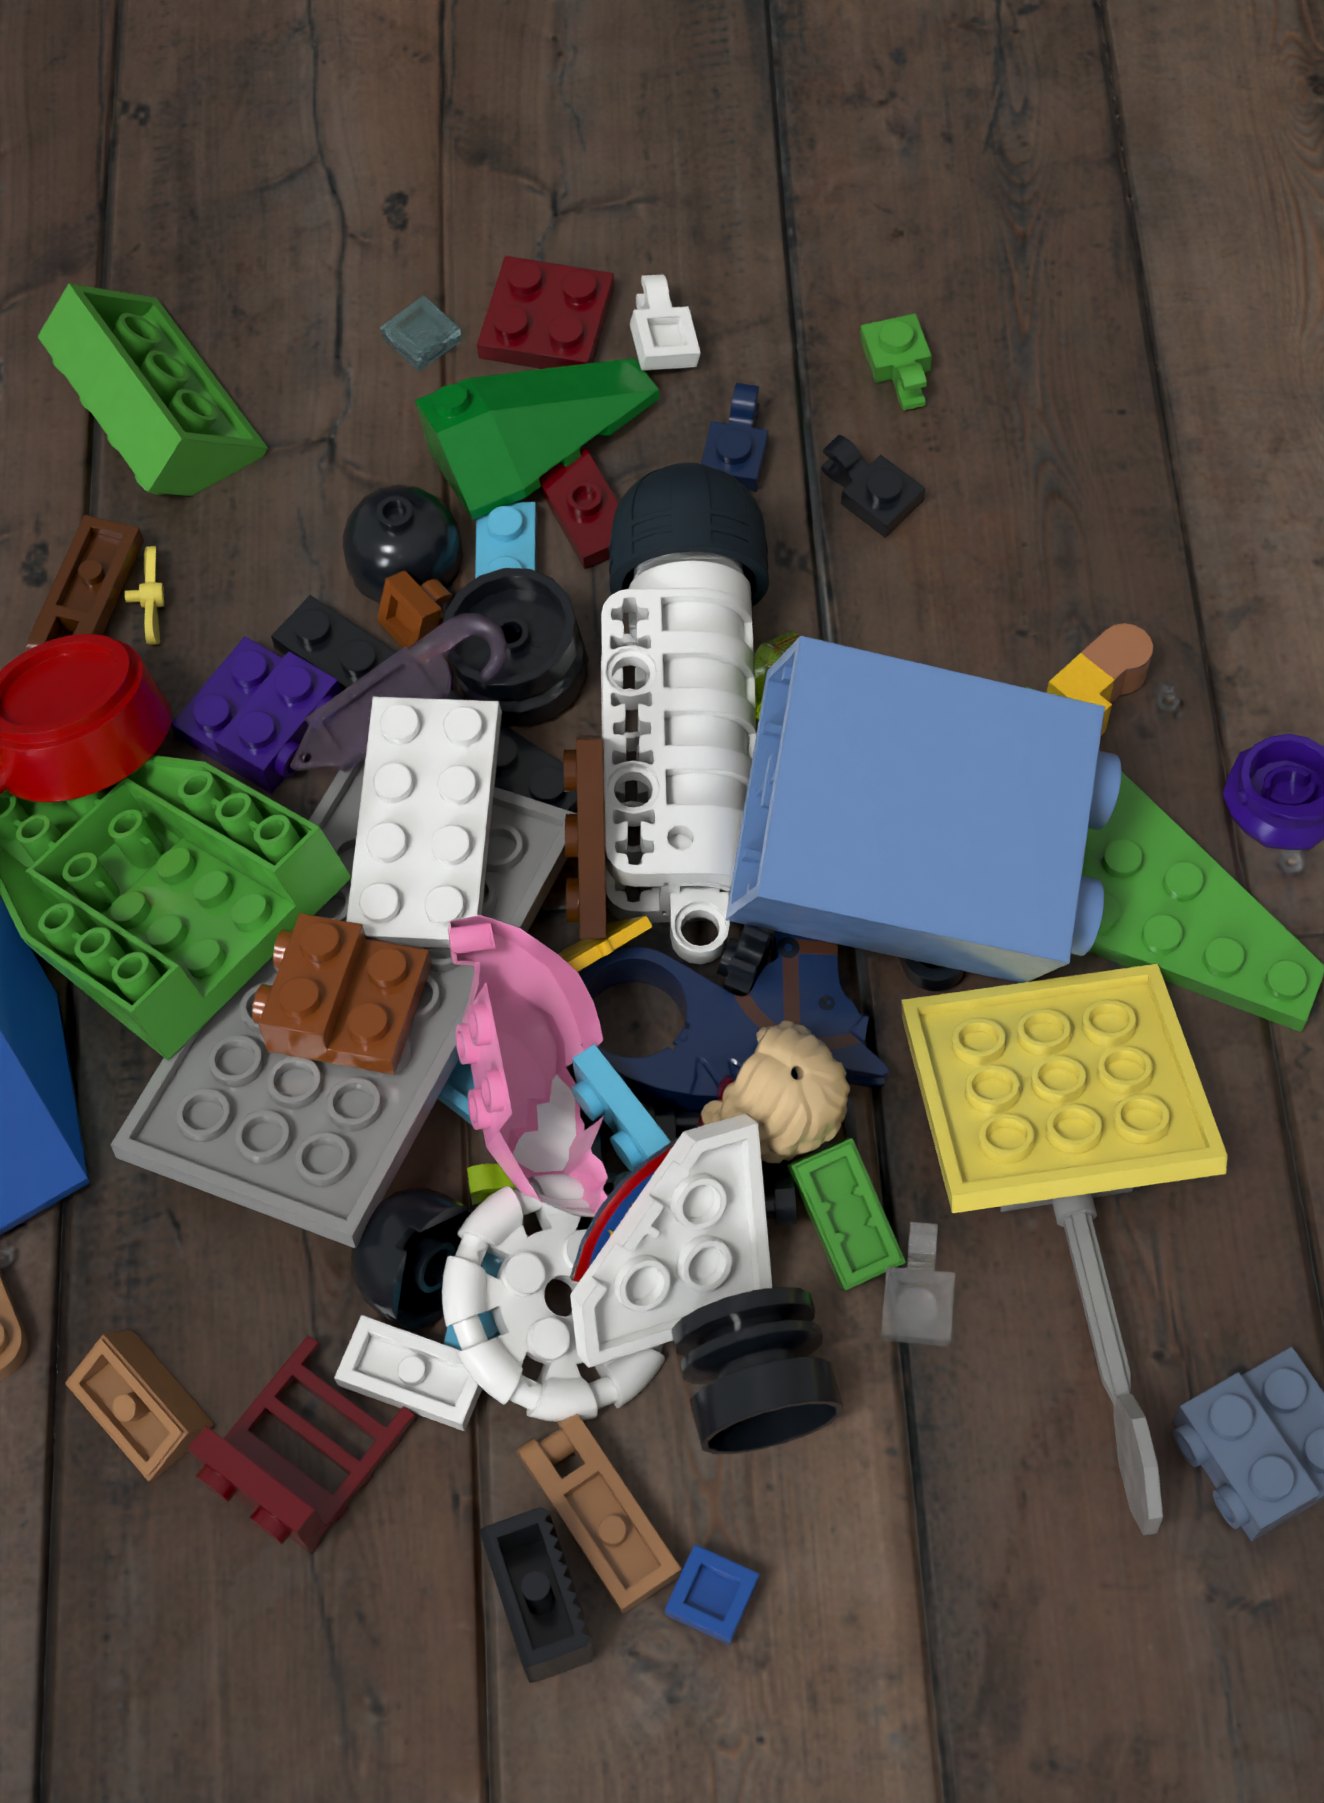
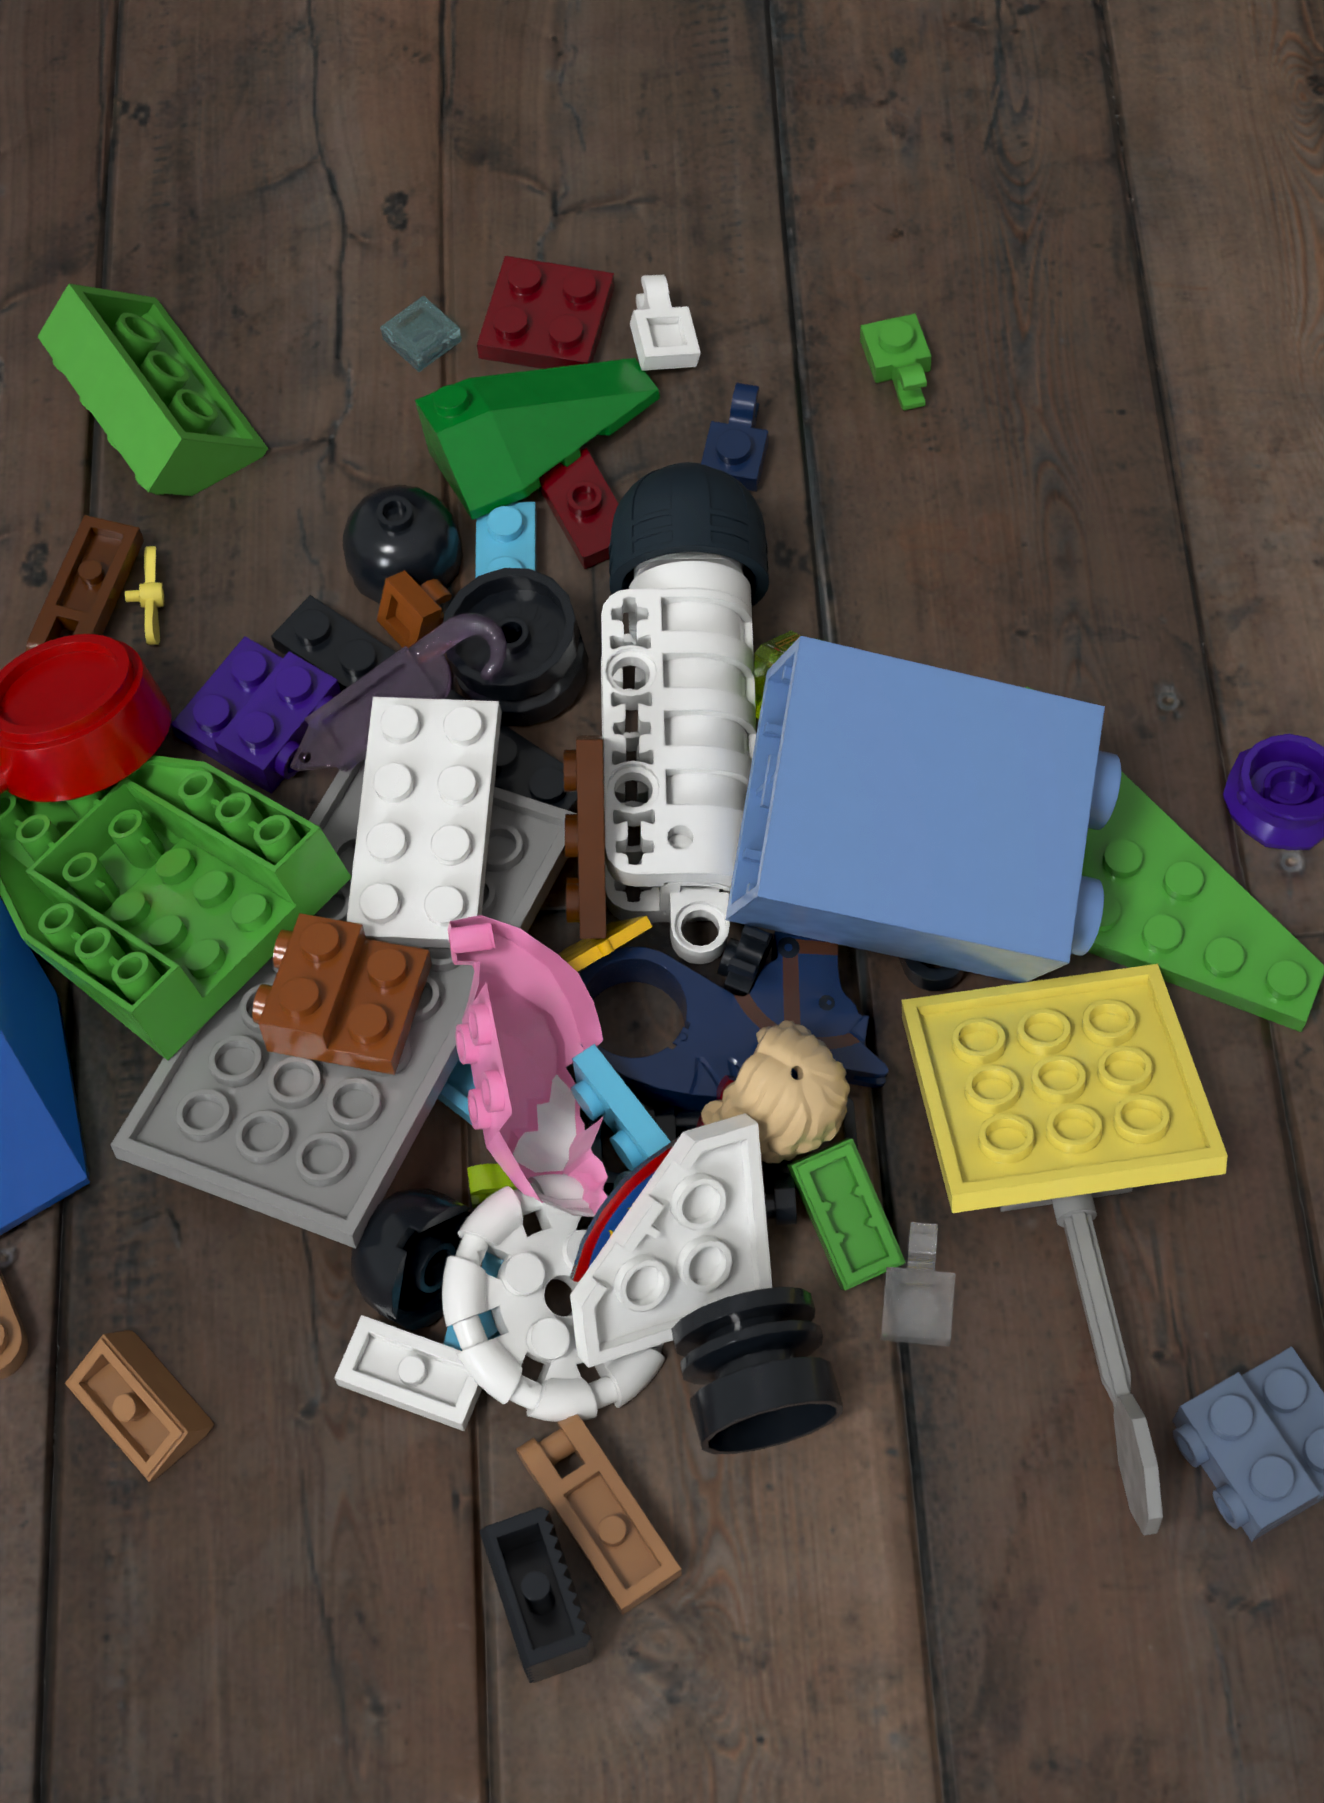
(281, 1494): dark red plate -> none
(712, 1594): blue plate -> none
(873, 492): black plate -> none
(1106, 668): leg -> none

